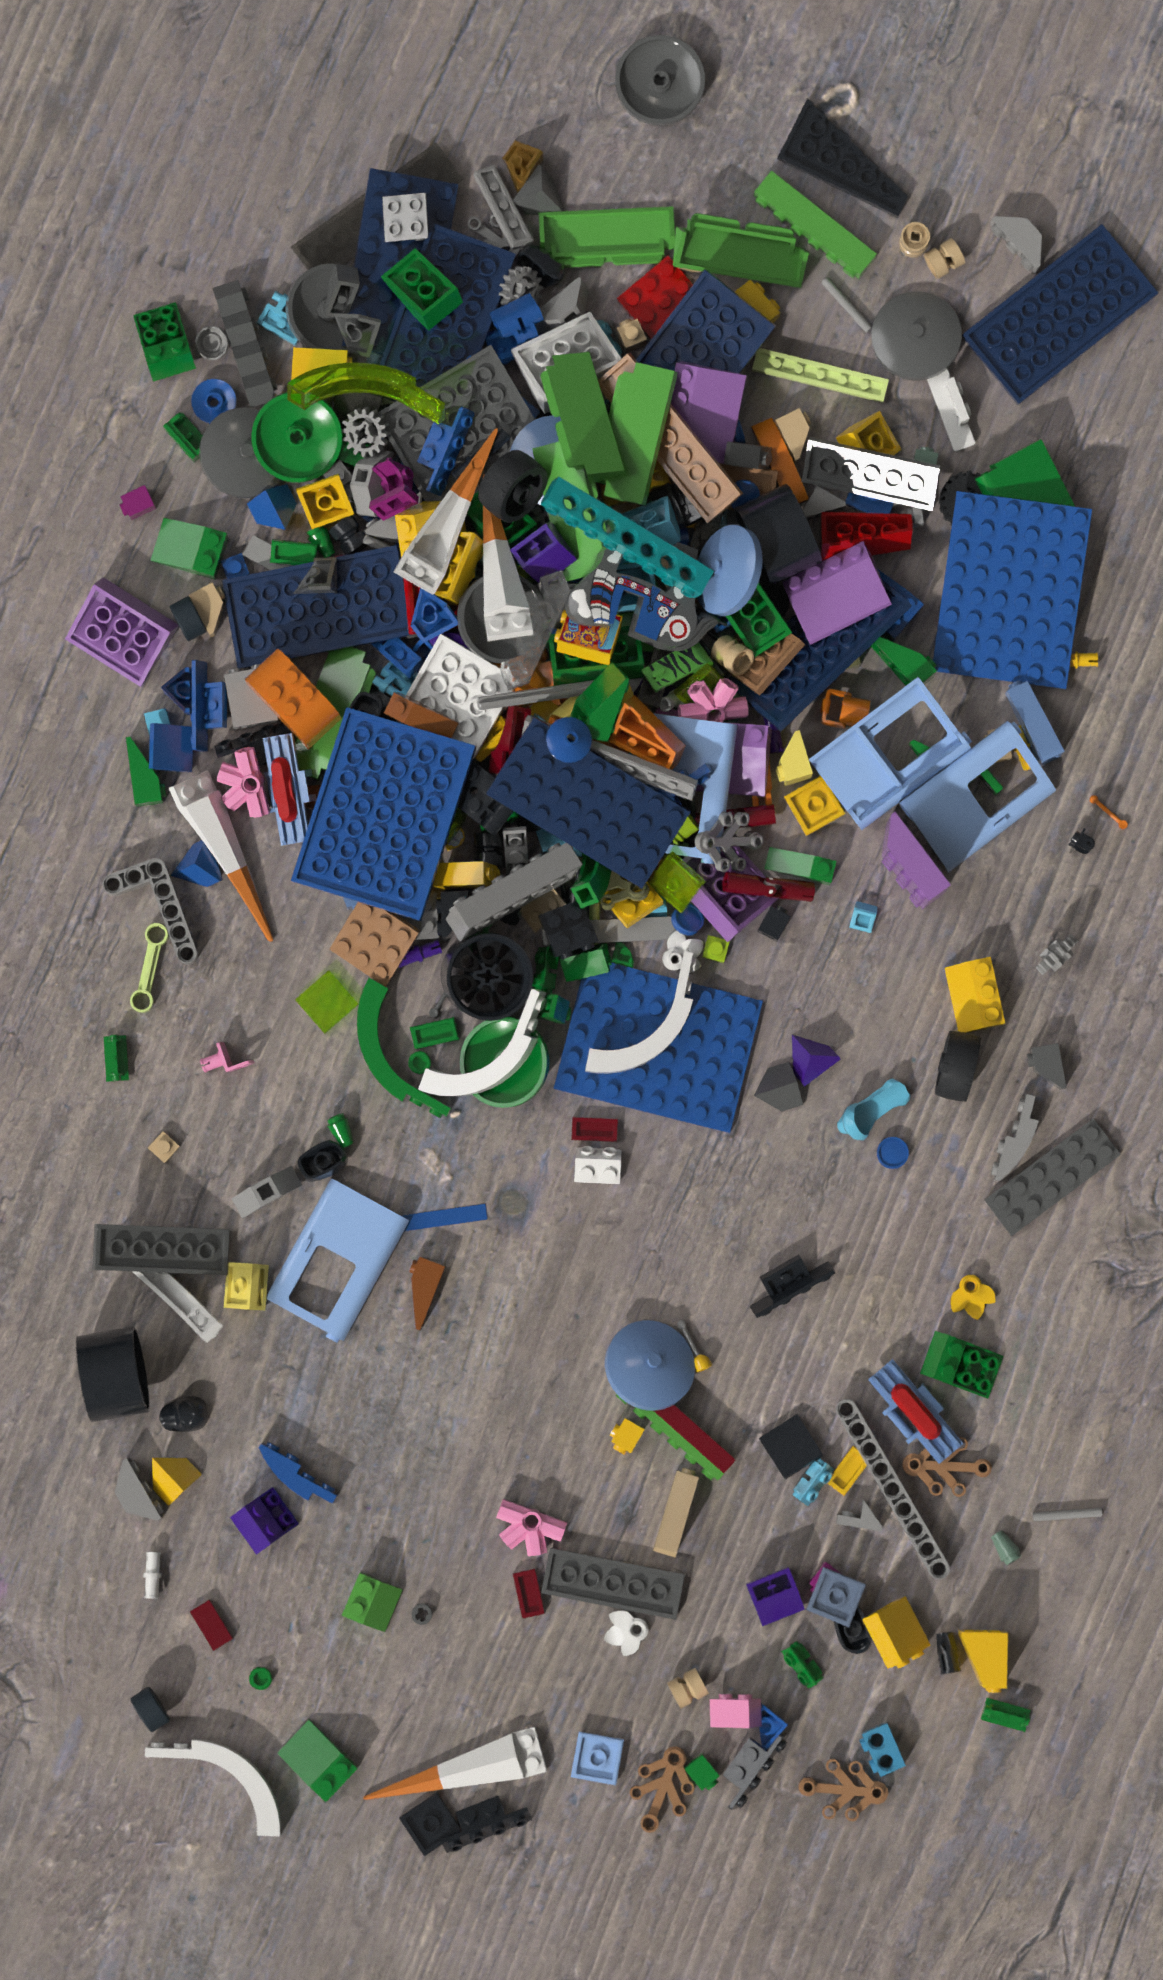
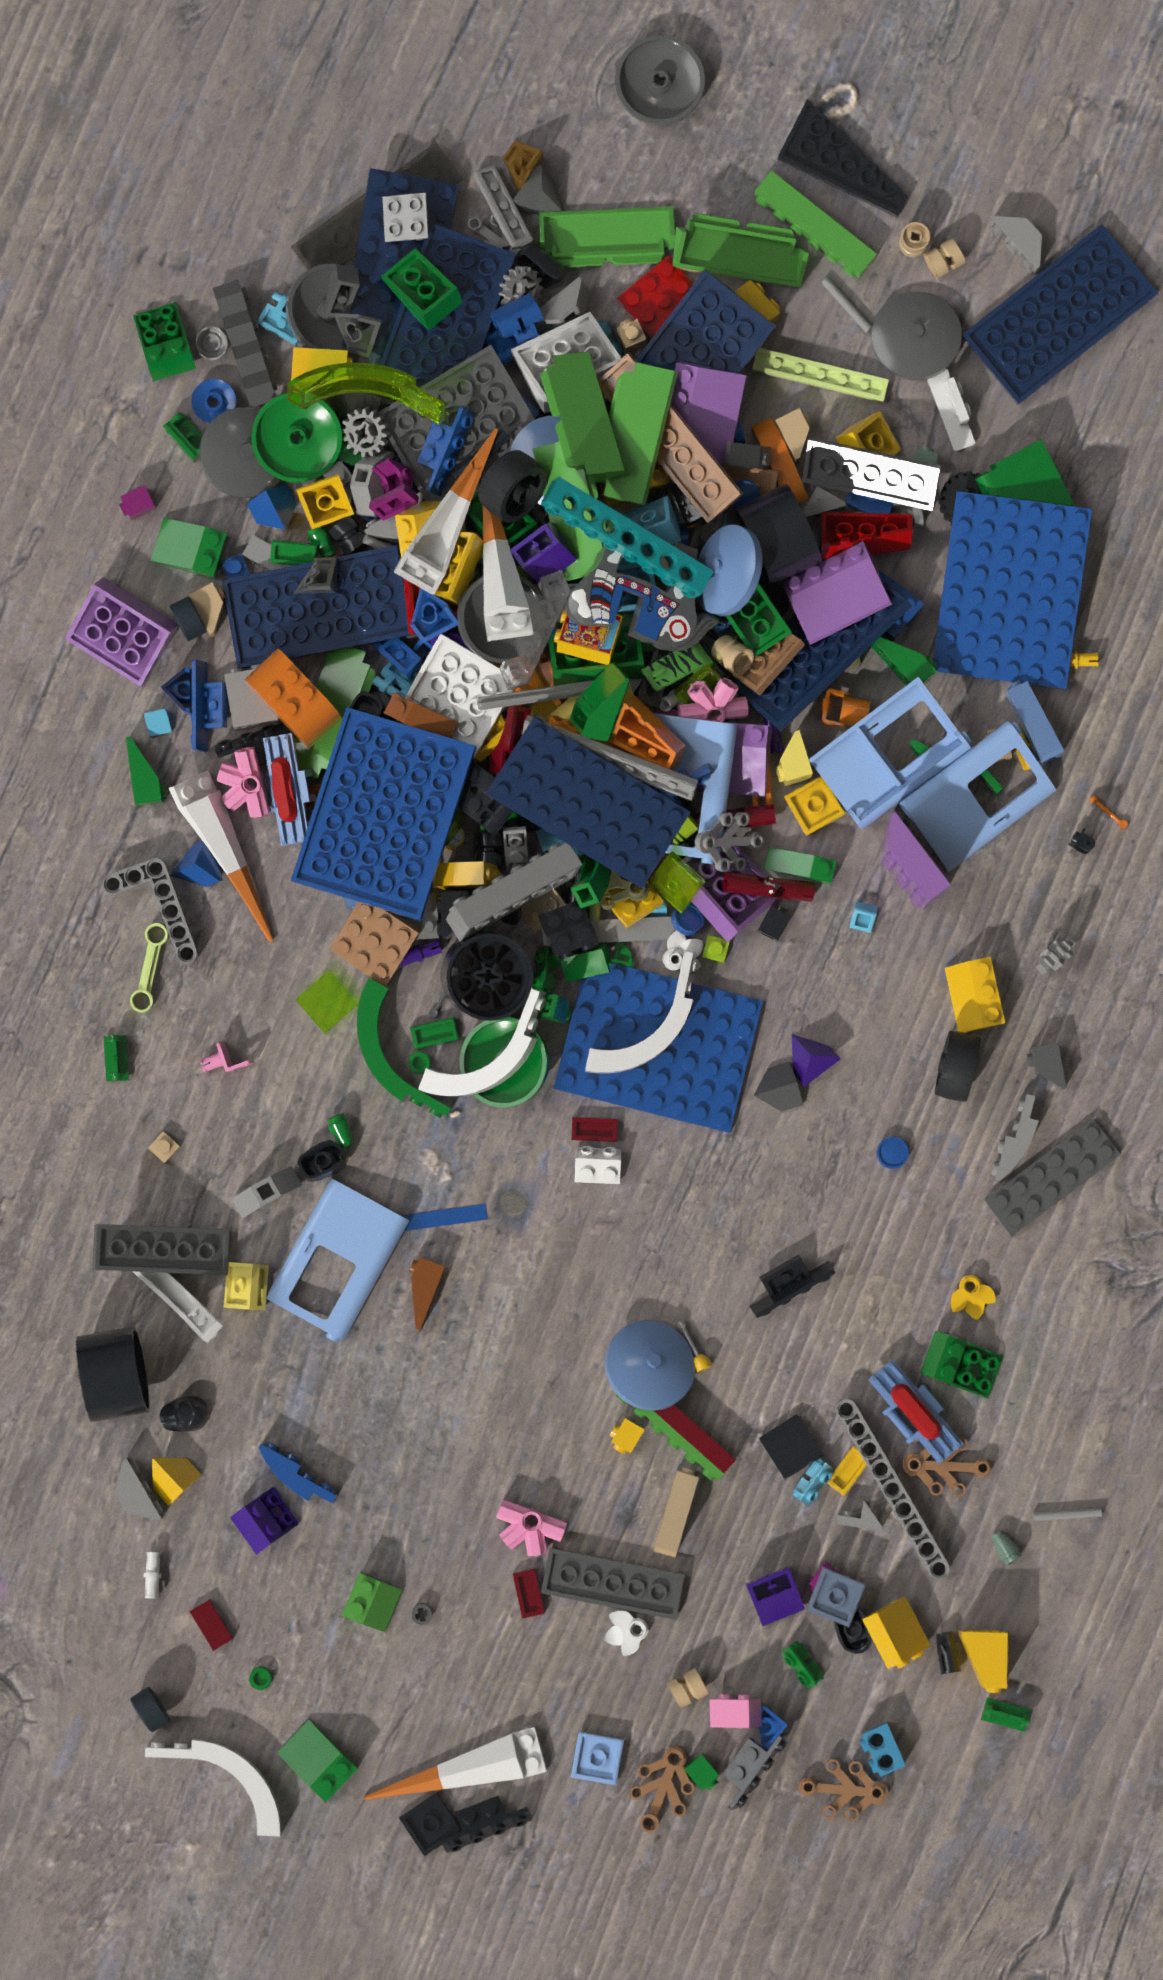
(170, 747): blue tile -> none
(559, 744): blue dish -> none
(861, 1116): medium azure hair -> none

